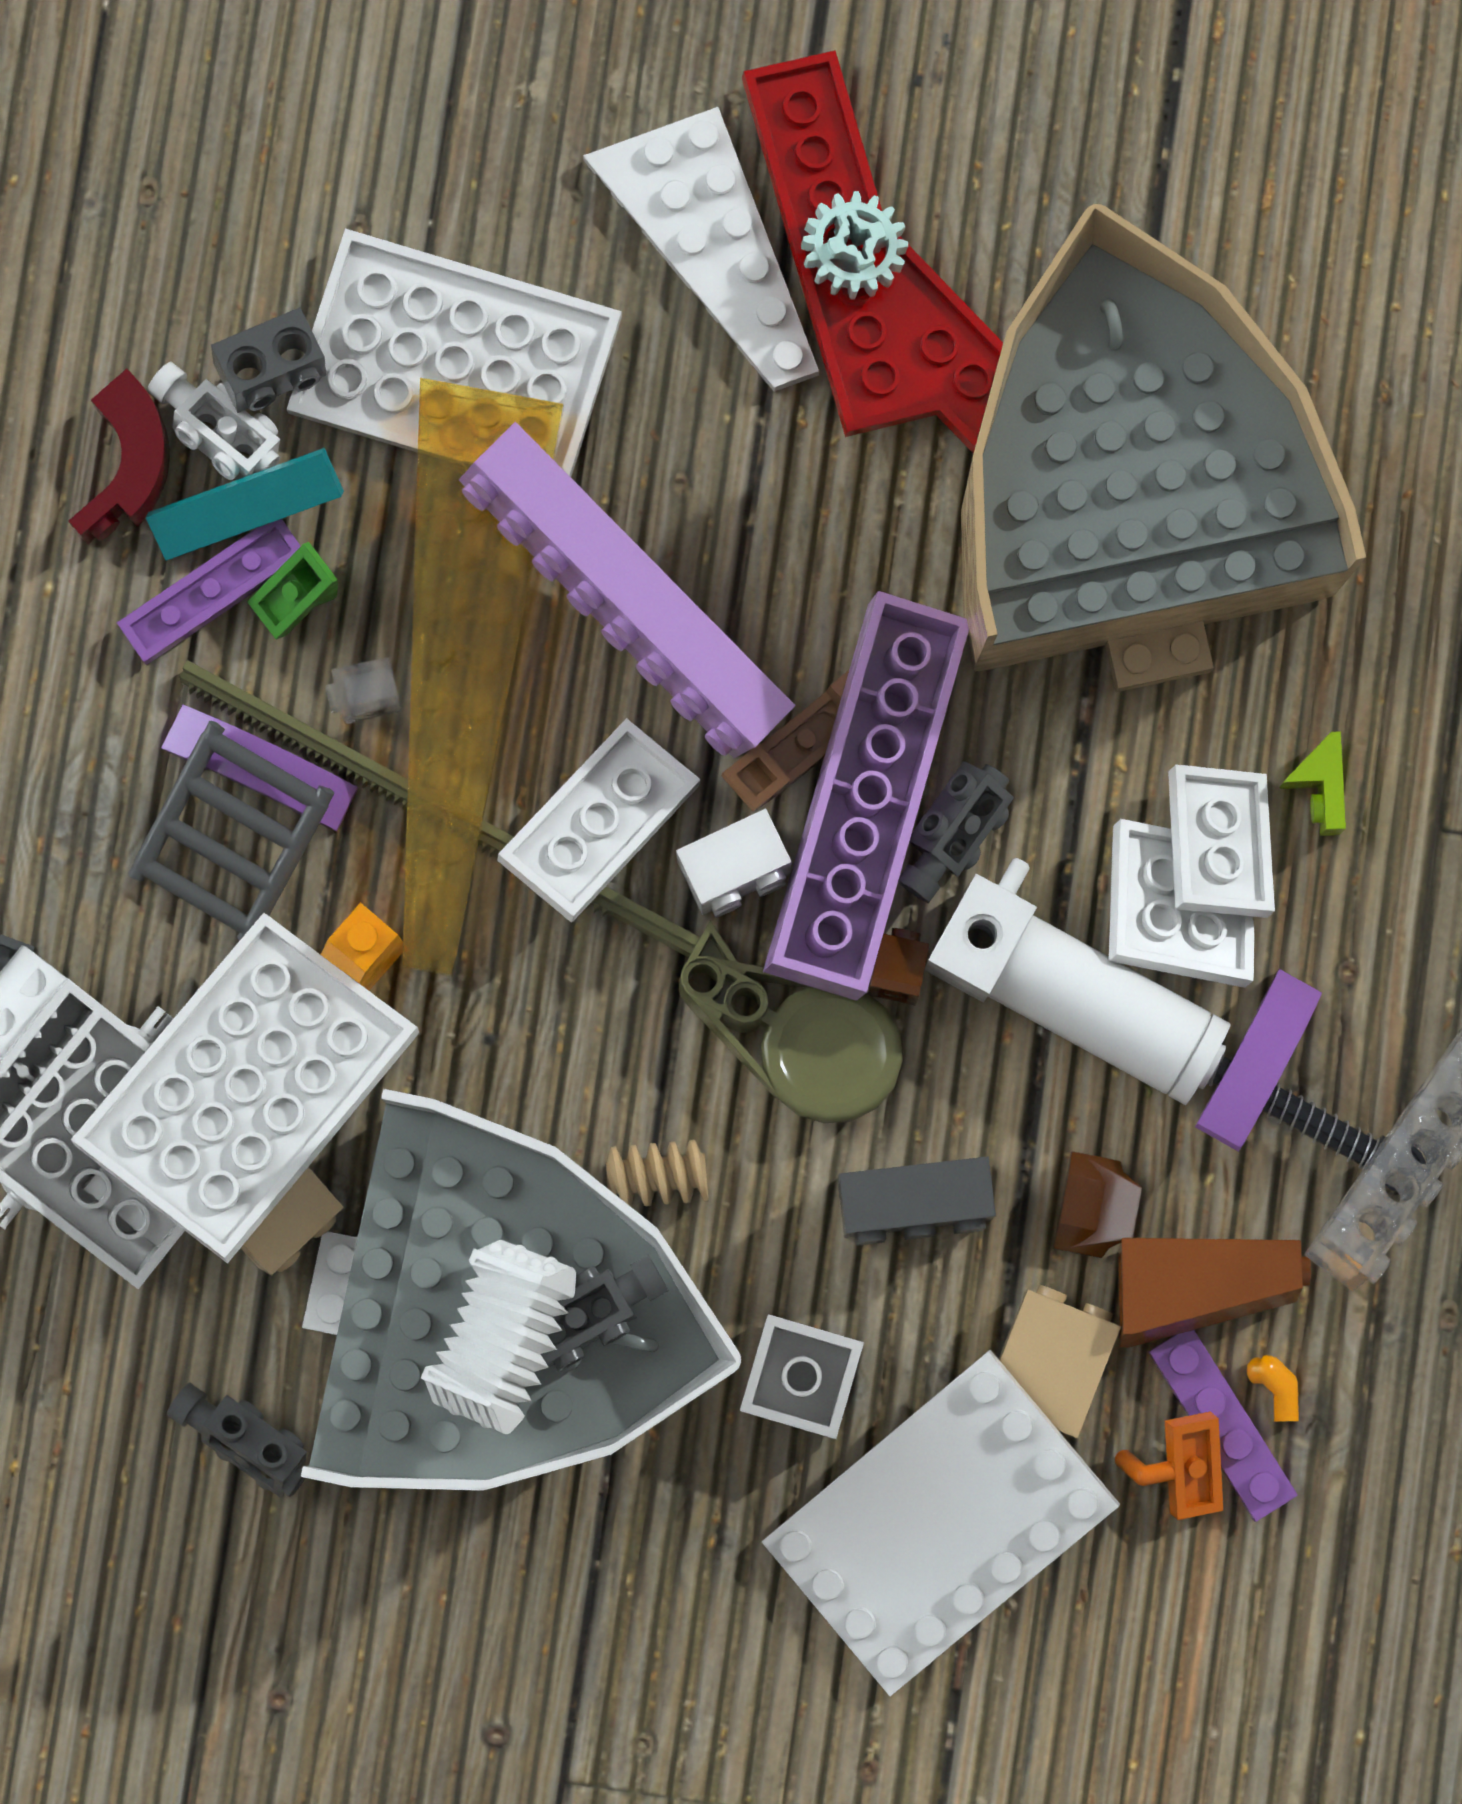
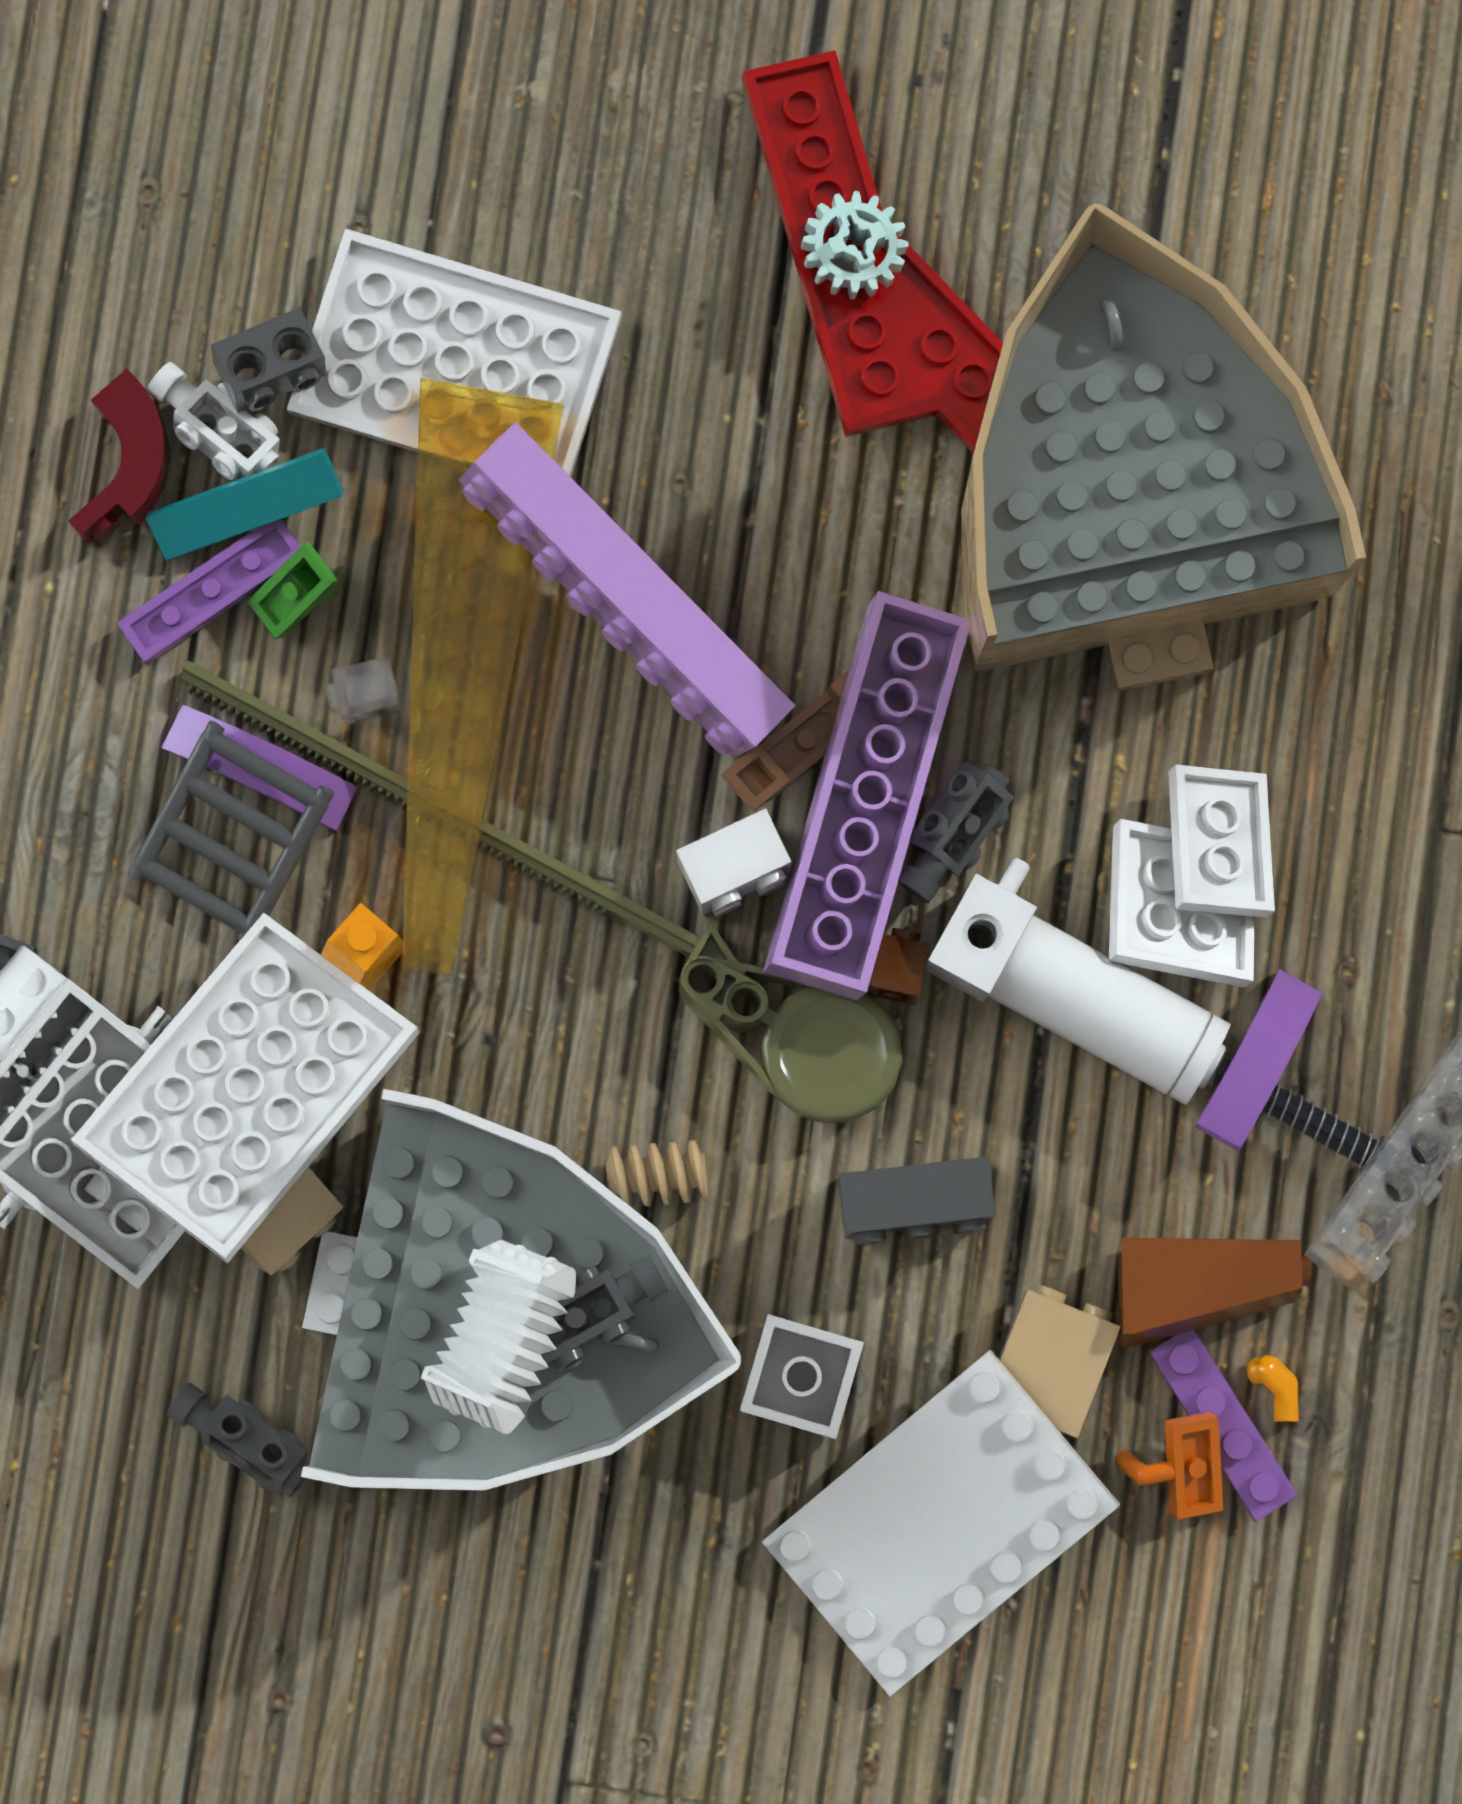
(598, 820): white plate -> none
(703, 220): white wing -> none
(1096, 1206): reddish brown slope -> none
(1323, 771): lime slope -> none

